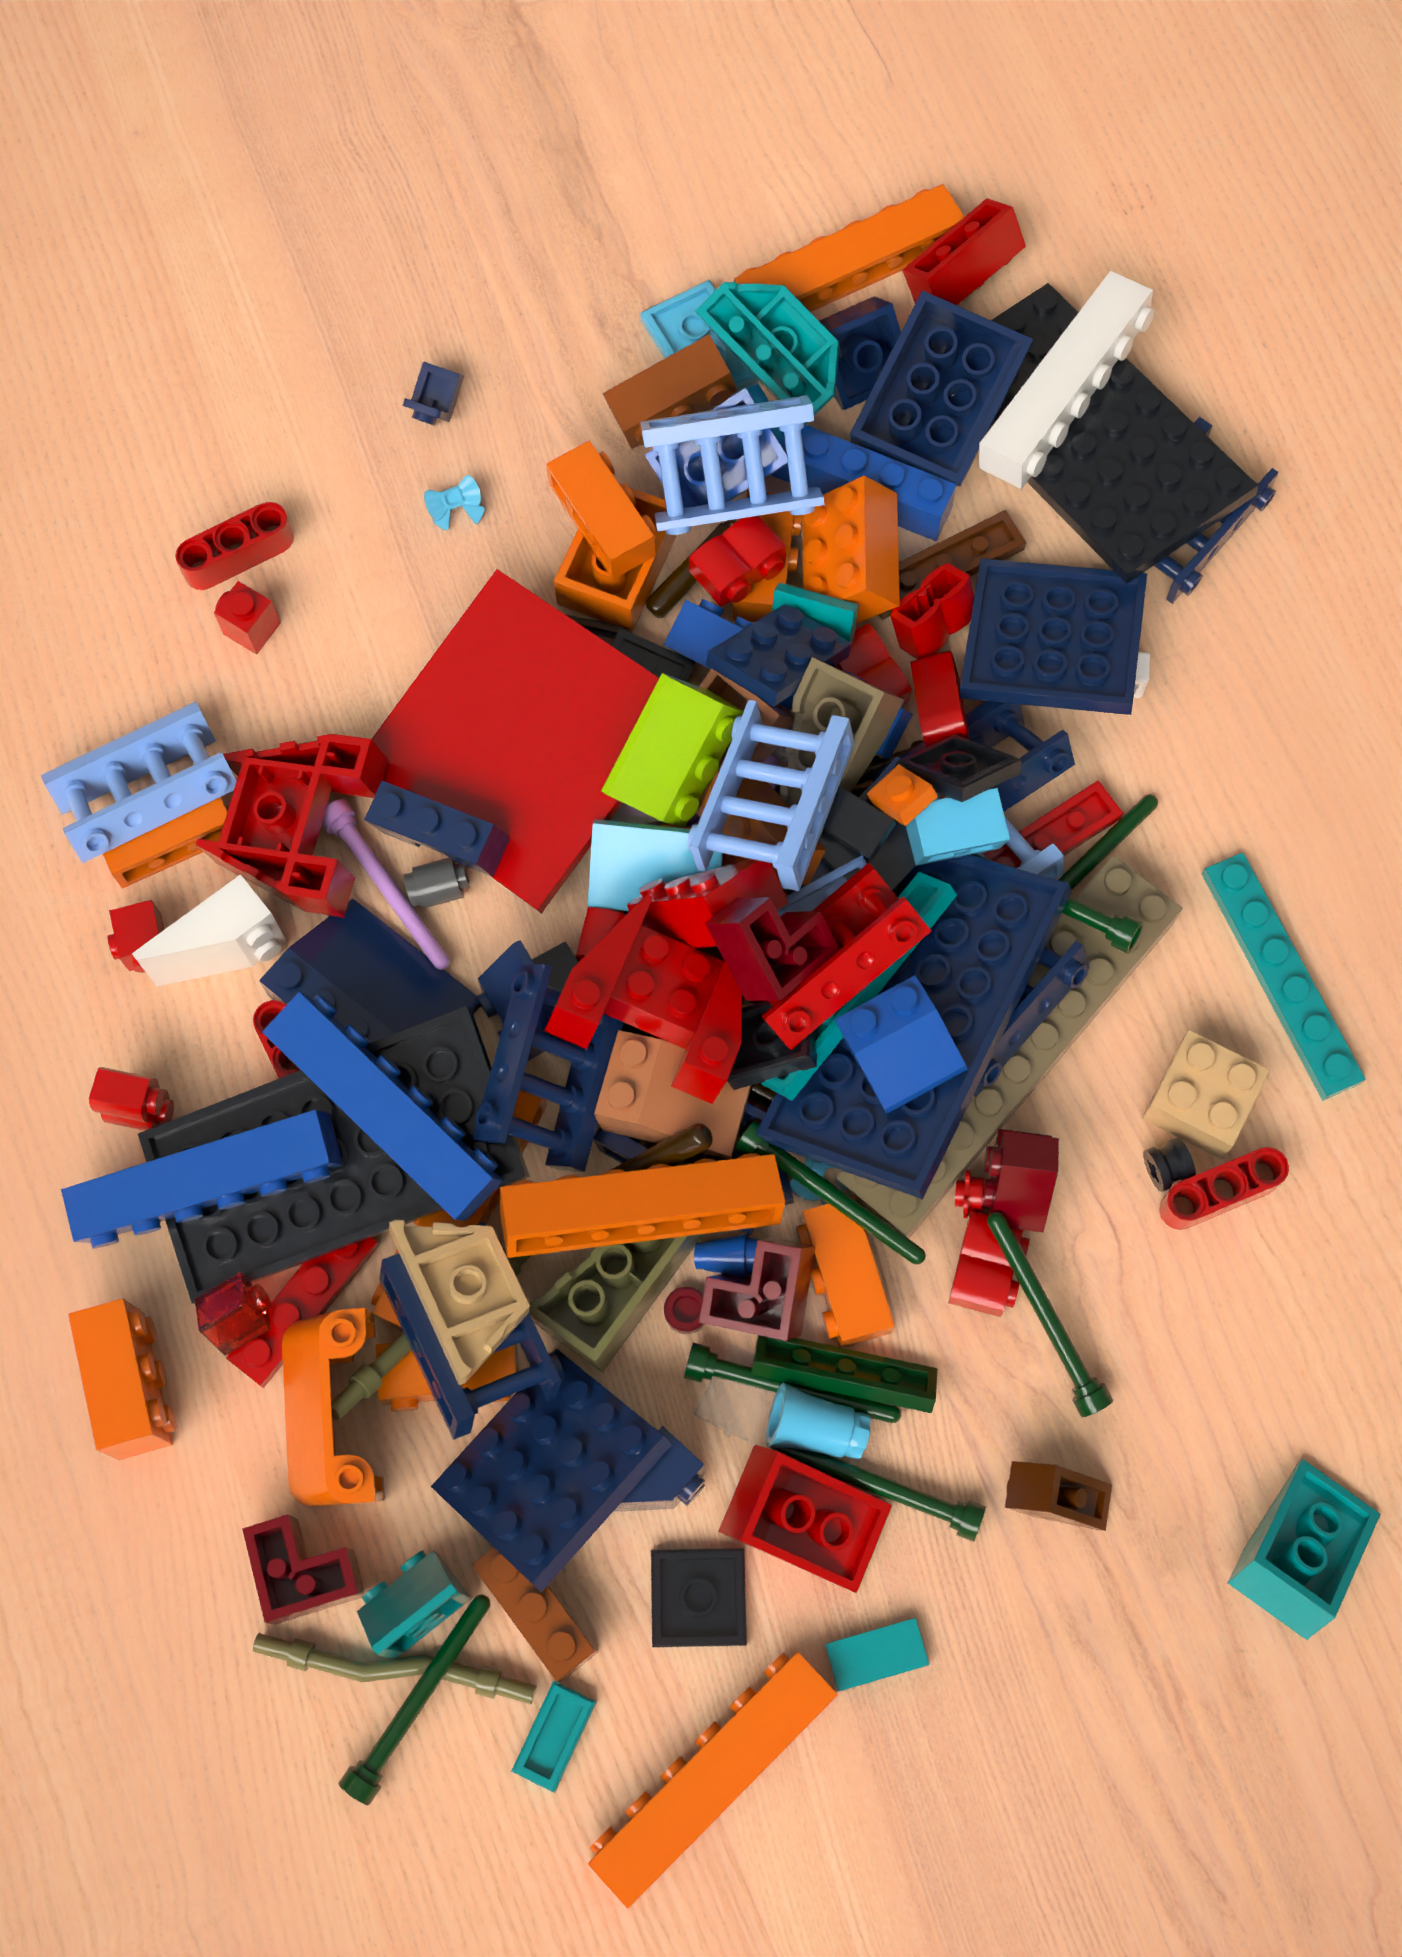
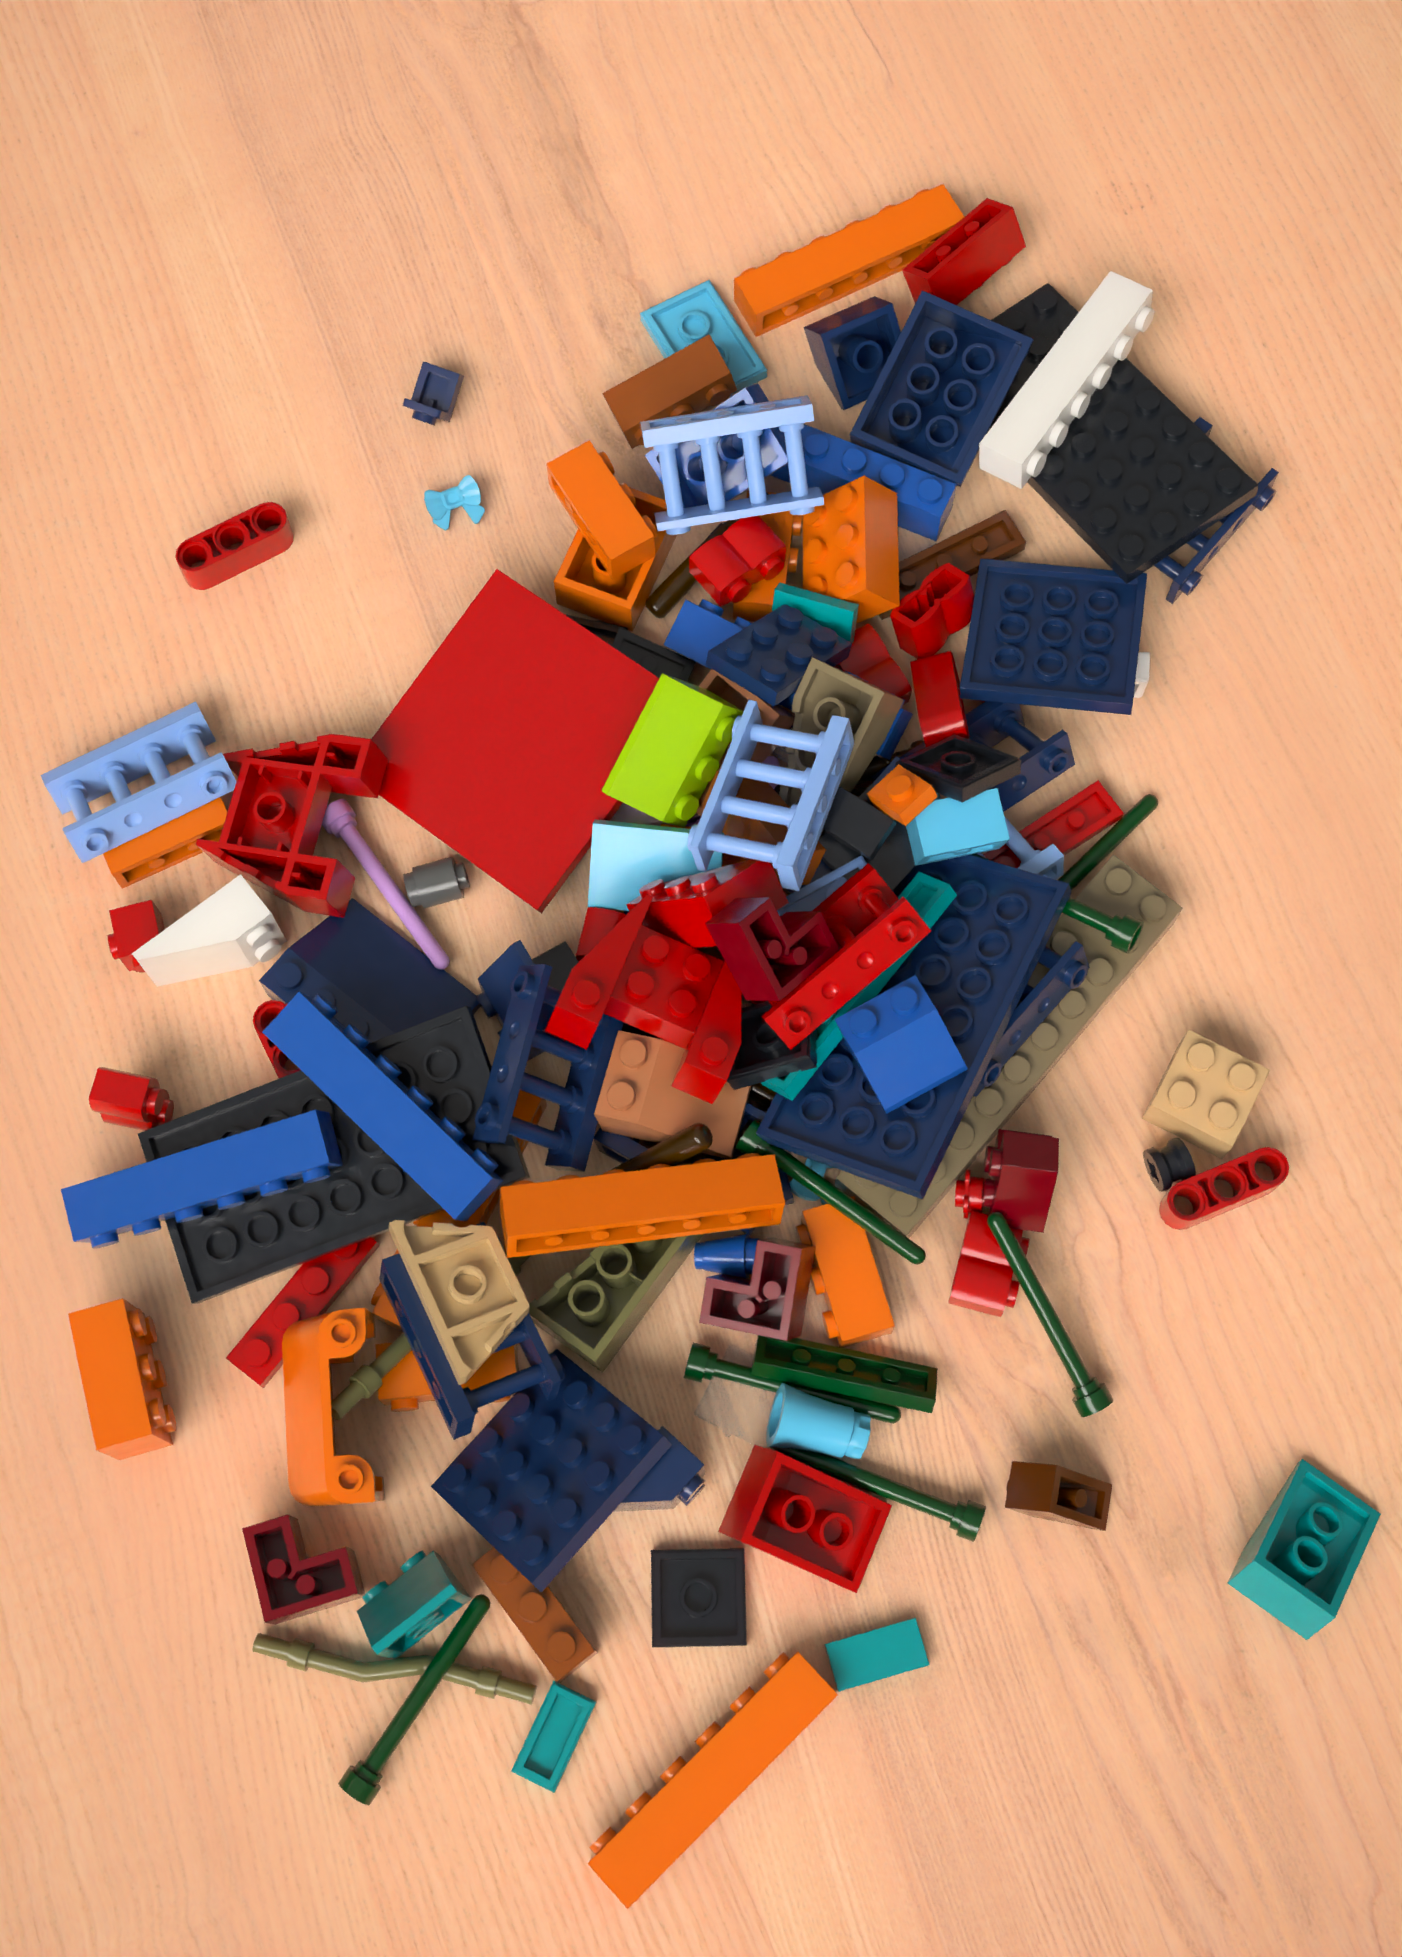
(233, 1313): clear red brick -> none
(246, 617): red brick -> none
(437, 826): dark blue arch -> none
(683, 1310): dark red tile -> none
(775, 339): teal wedge -> none
(1283, 977): teal plate -> none

